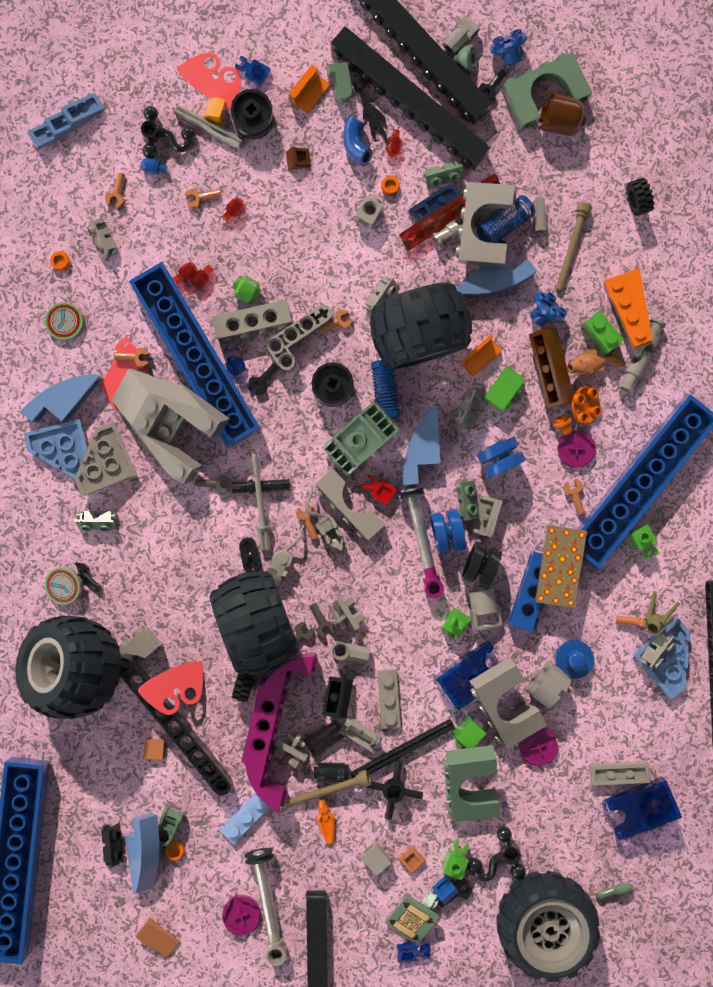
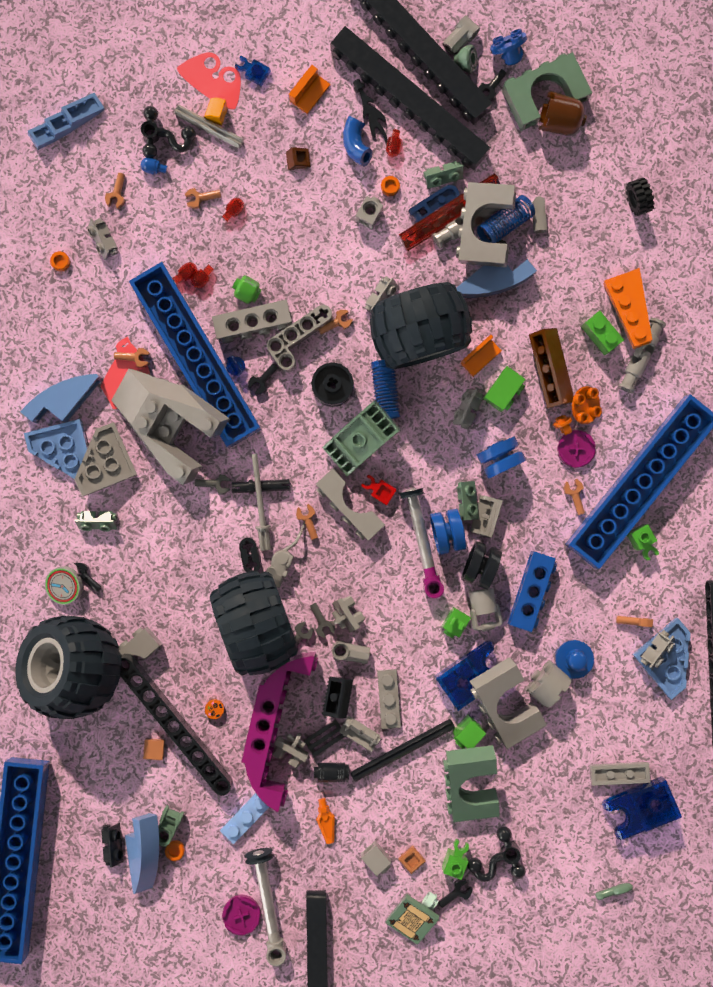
(64, 321): tile -> none
(157, 937): nougat slope -> none
(163, 685): coral piece -> none
(214, 709): none -> orange tile
(243, 687): black tyre -> none
(252, 114): black wheel -> none
(327, 527): light grey animal -> none
(341, 81): sand green leg -> none
(362, 779): dark tan piece -> none
(396, 782): black bar -> none
(410, 951): clear blue plate -> none
(423, 448): medium blue slope -> none
(445, 889): blue plate -> none
(539, 748): magenta tile -> none
(547, 309): blue plate -> none
(552, 952): wheel -> none
(560, 566): dark tan tile -> none
(583, 211): dark tan piece -> none
(589, 362): nougat animal -> none
(657, 622): olive plant -> none

